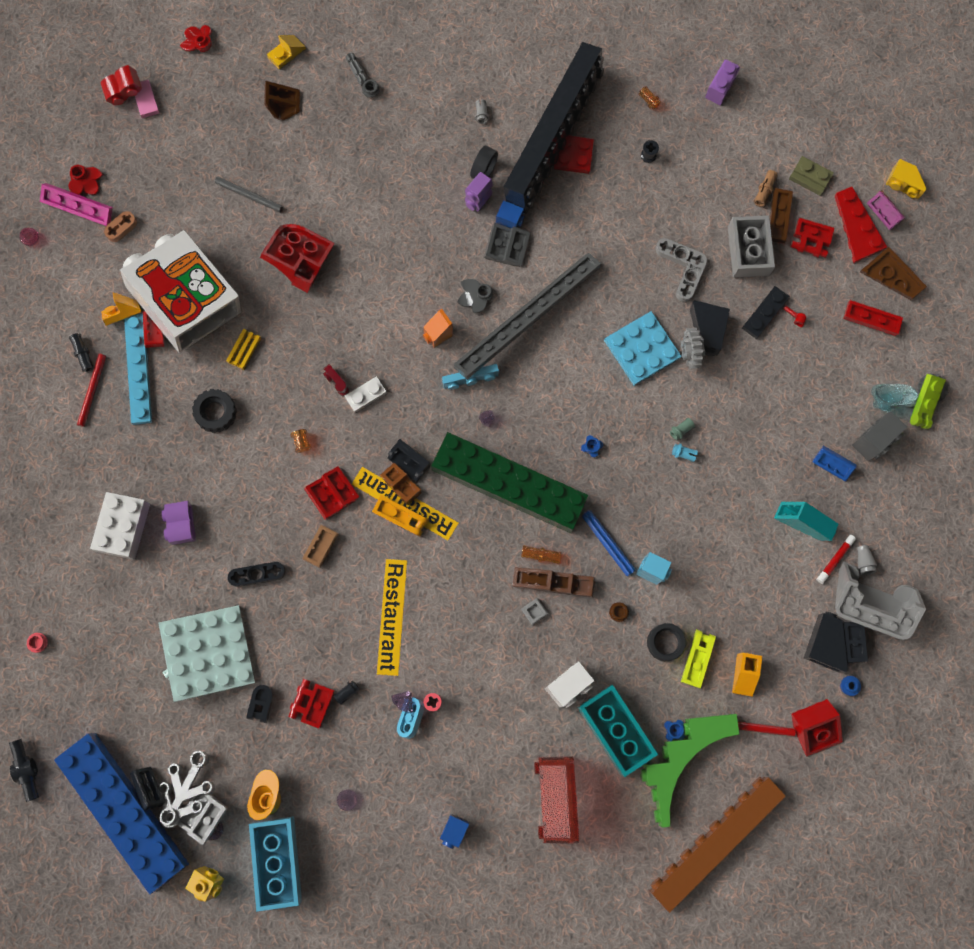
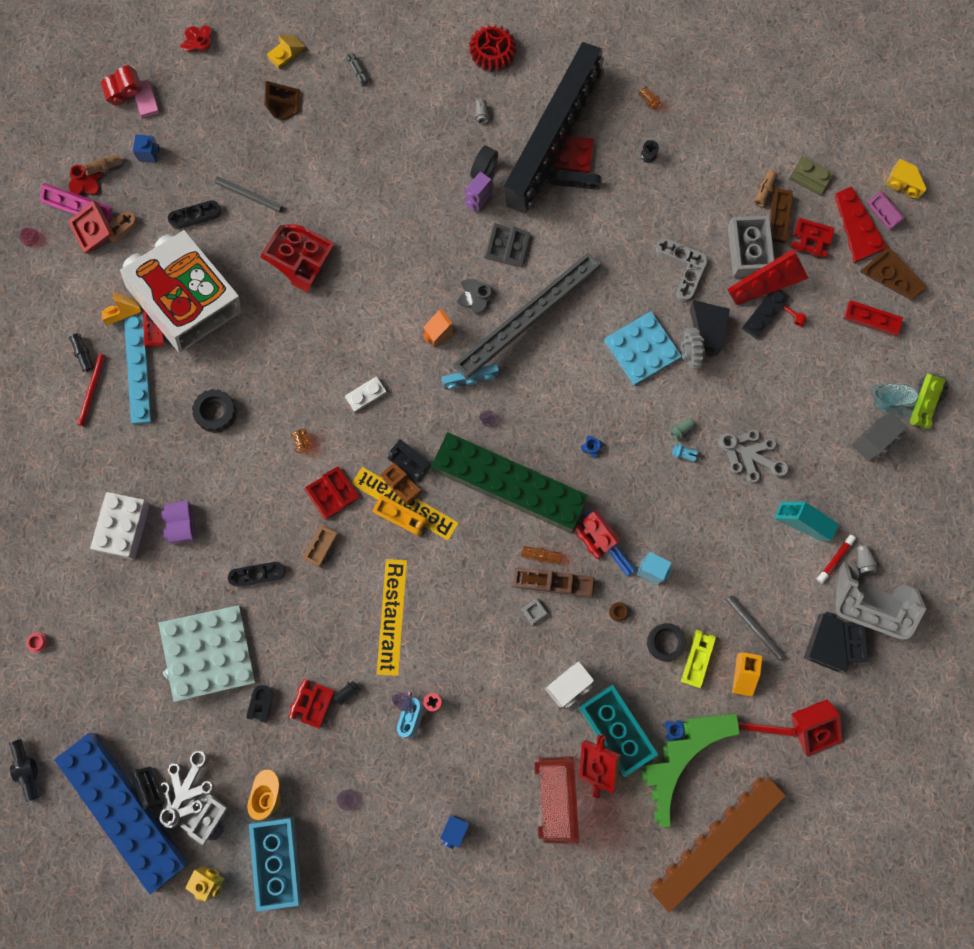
(90, 227): none -> red plate
(102, 164): none -> medium nougat pin
(146, 148): none -> blue brick
(188, 210): none -> black beam
(250, 335): yellow tile -> none
(330, 374): dark red plate -> none
(370, 84): dark grey plate -> none
(495, 41): none -> red gear
(510, 215): blue brick -> none
(575, 179): none -> black beam
(599, 766): none -> red plate
(600, 531): none -> red plate
(722, 82): medium lavender brick -> none
(749, 454): none -> light grey plant
(755, 628): none -> flat silver bar
(772, 277): none -> red wing
(834, 463): blue plate -> none
(845, 686): blue plate -> none

